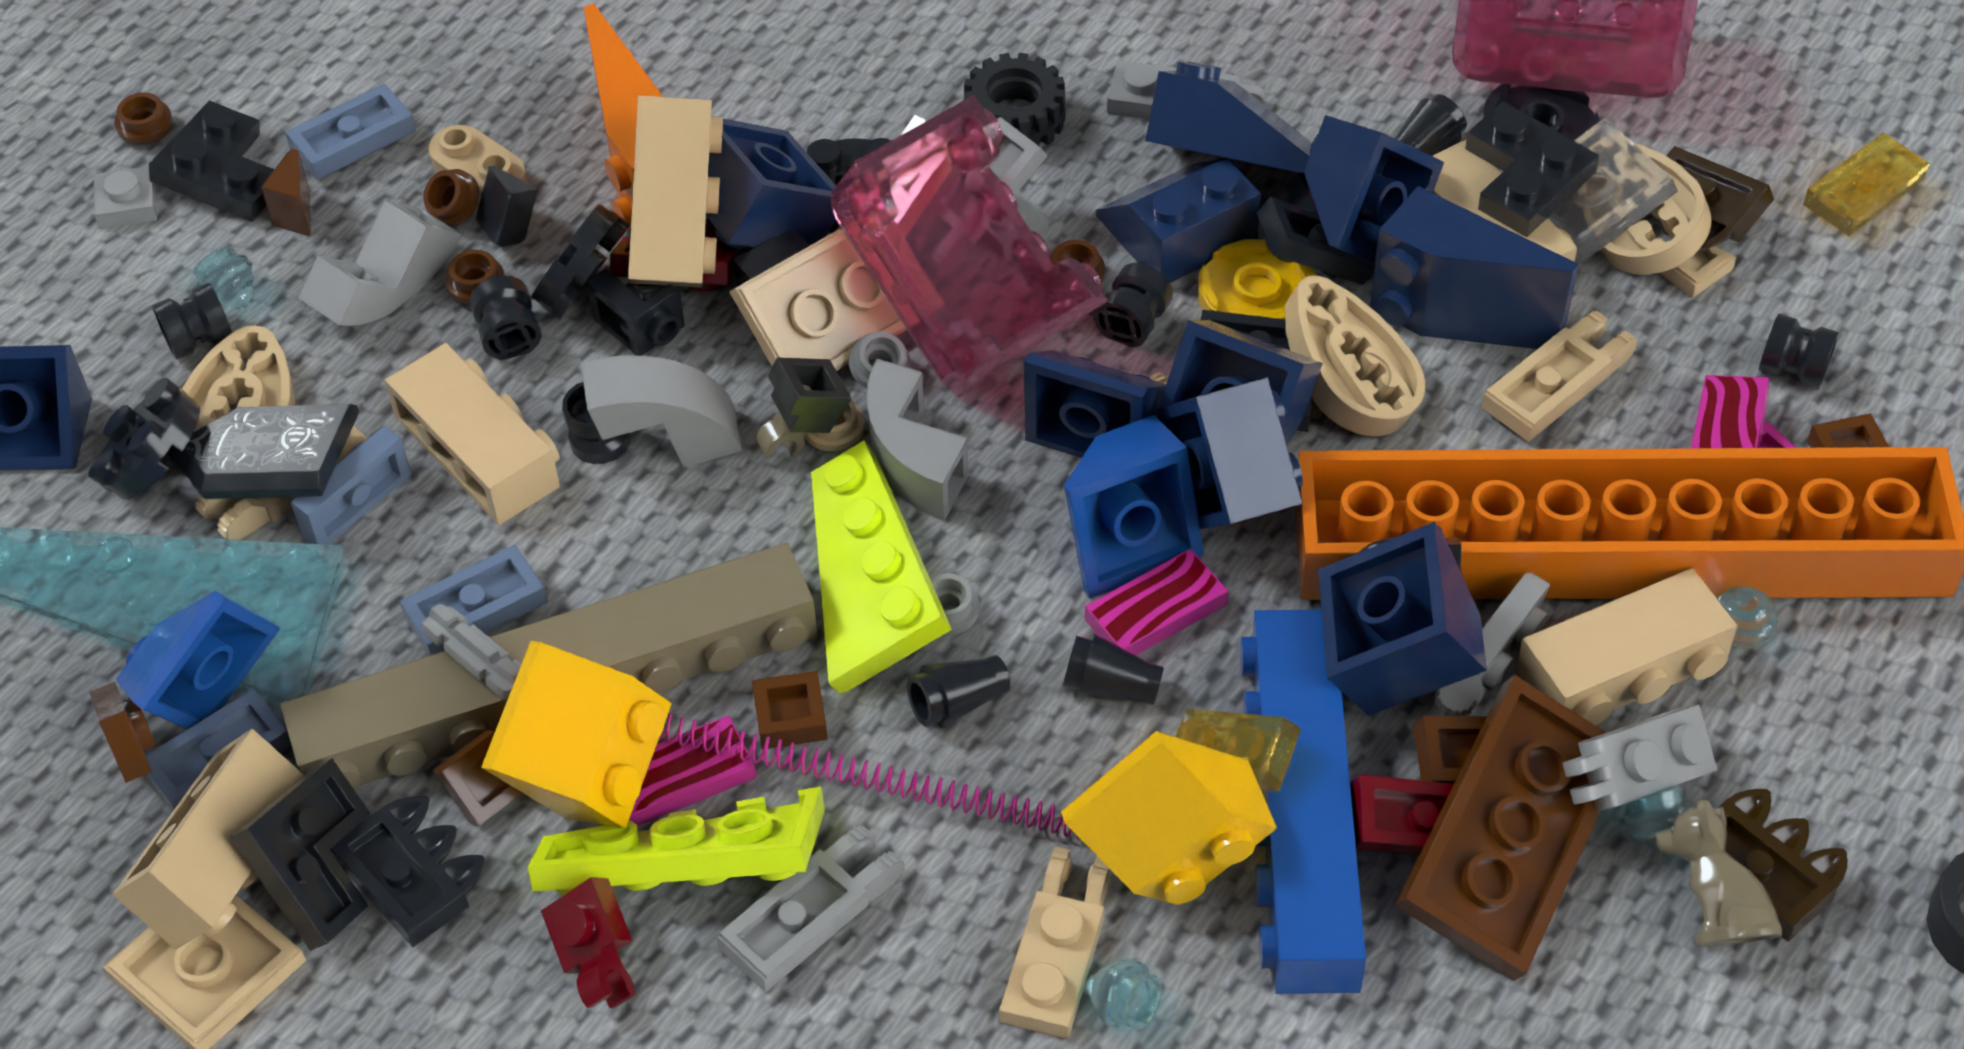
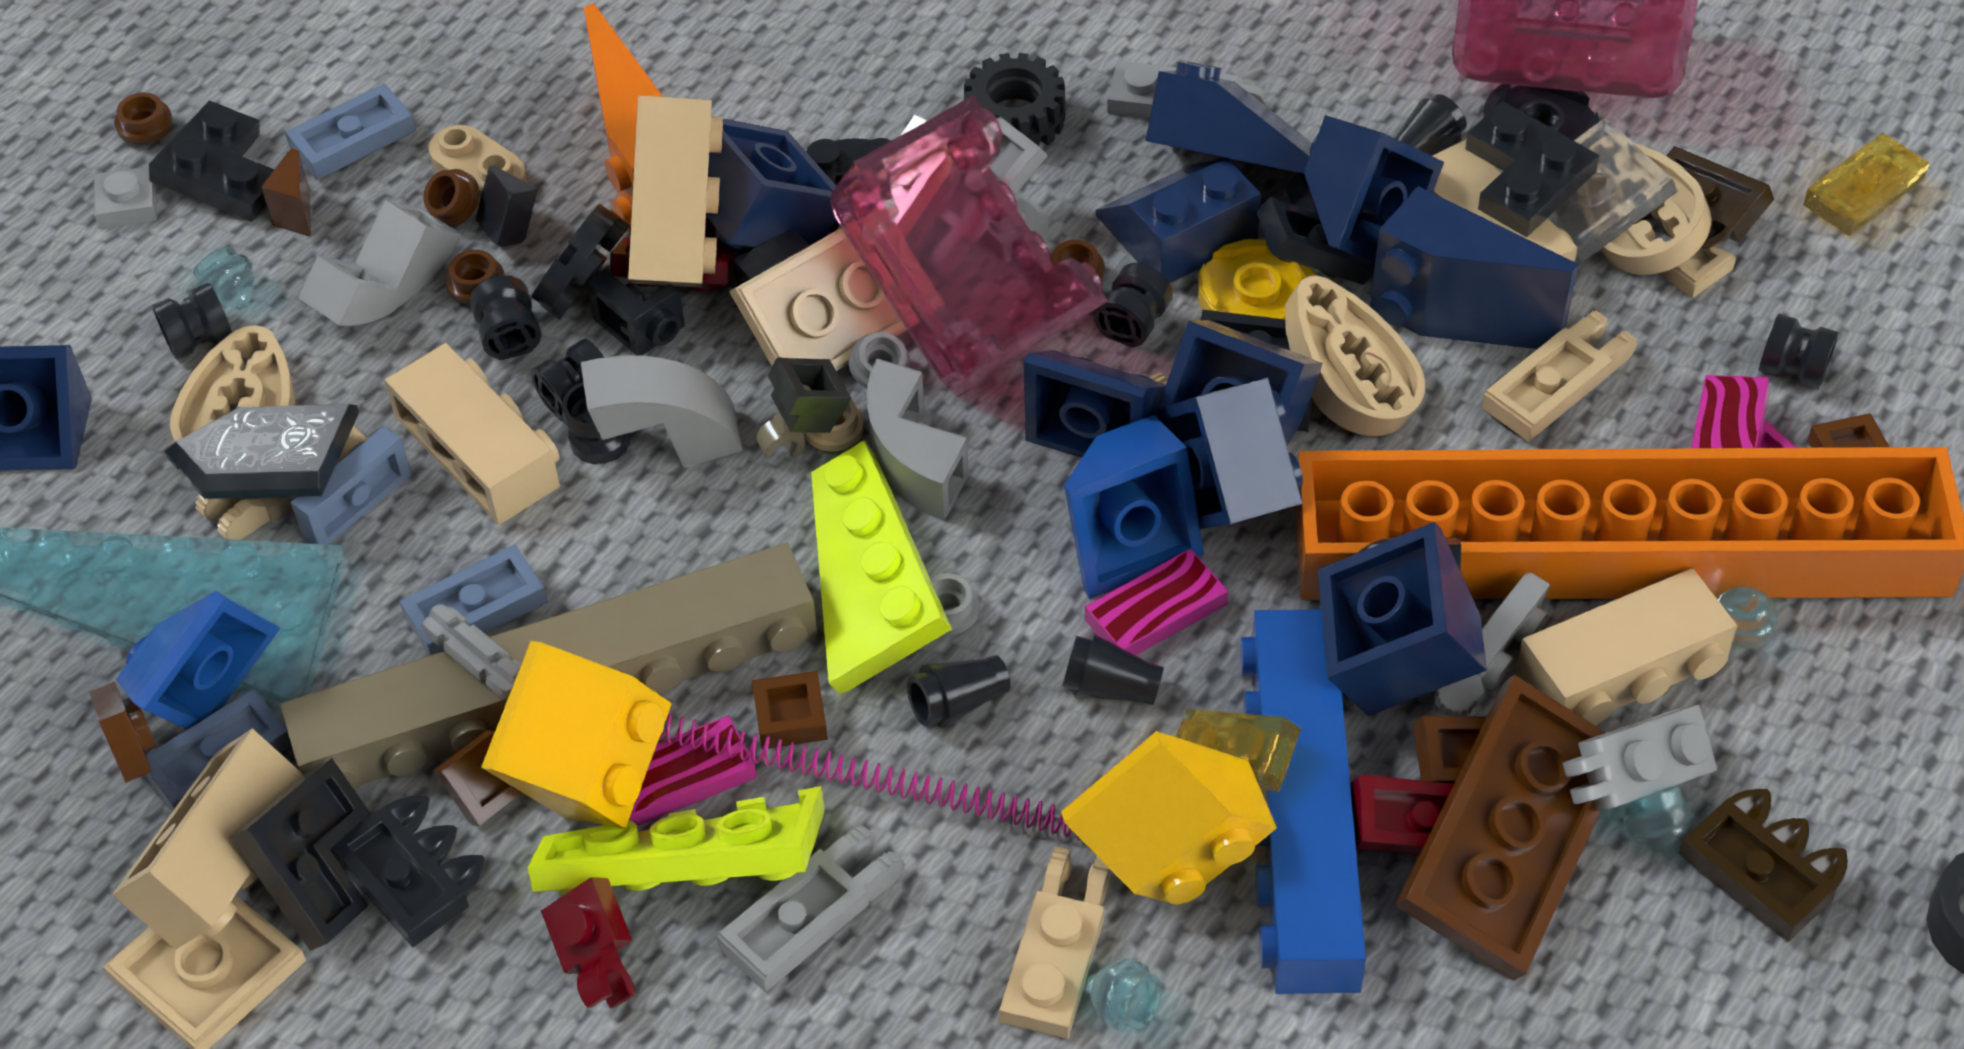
(142, 438): black plate -> none
(555, 378): none -> black wheel
(1730, 895): dark tan animal -> none

